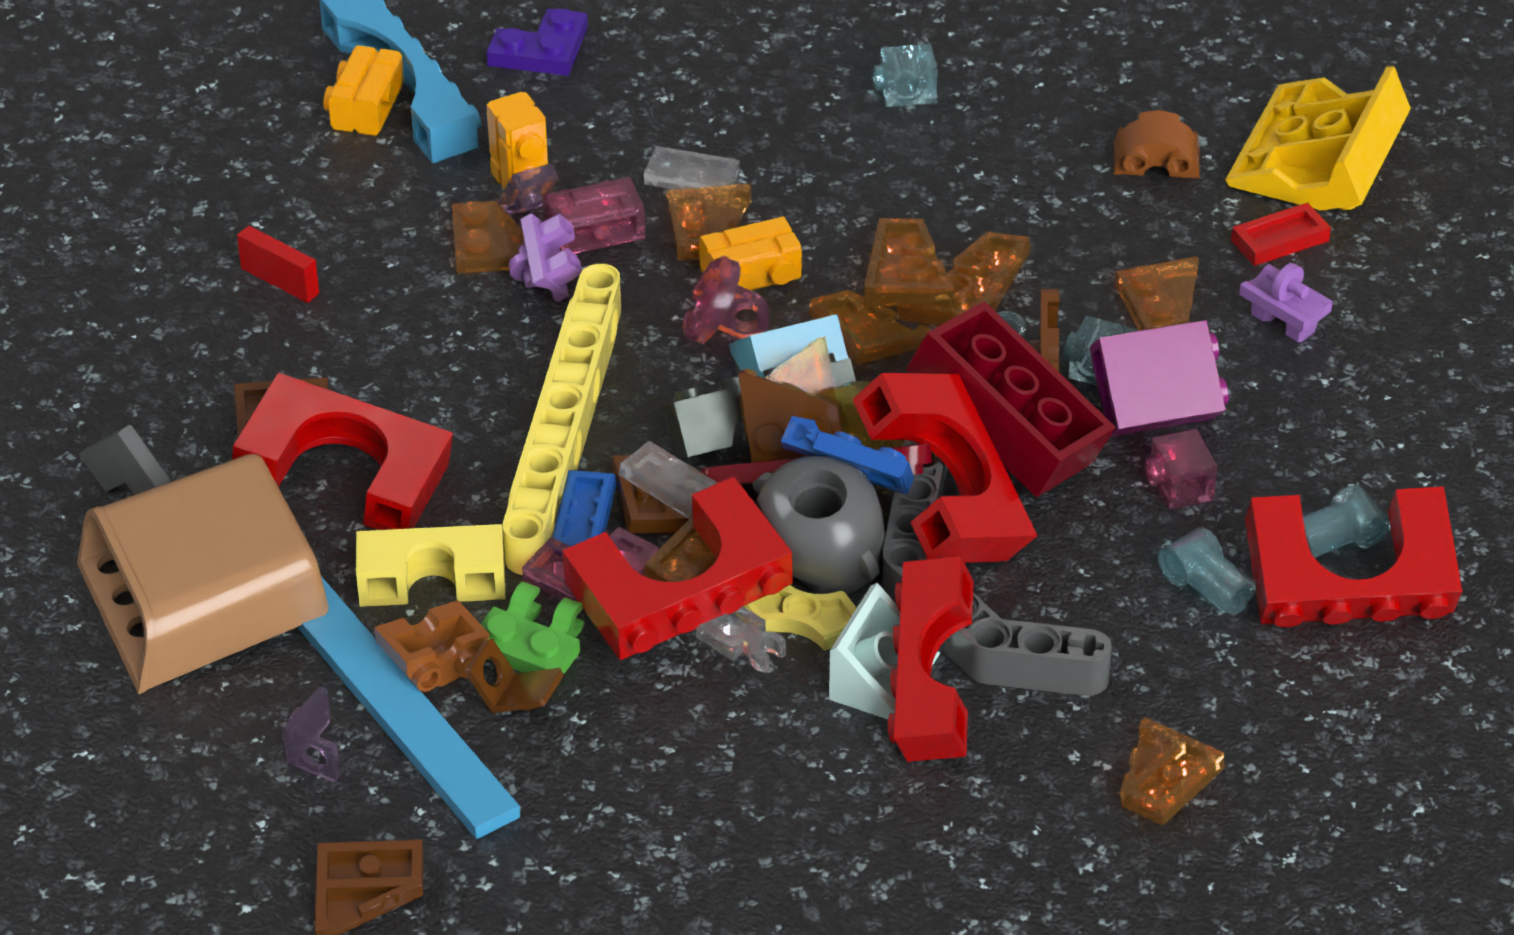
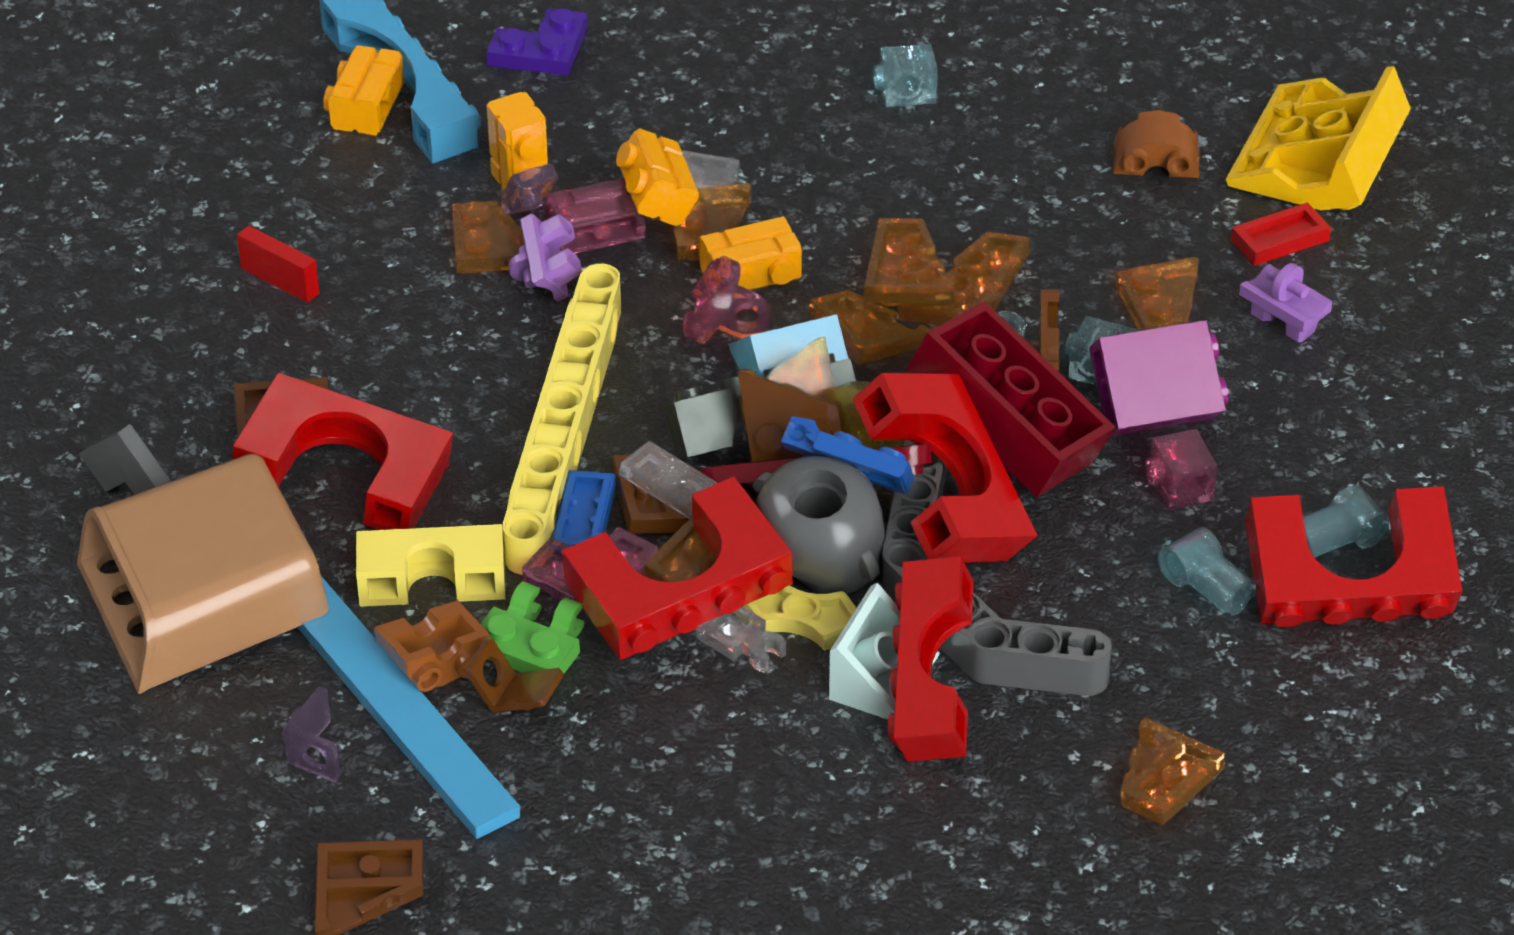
(657, 177): none -> light orange brick

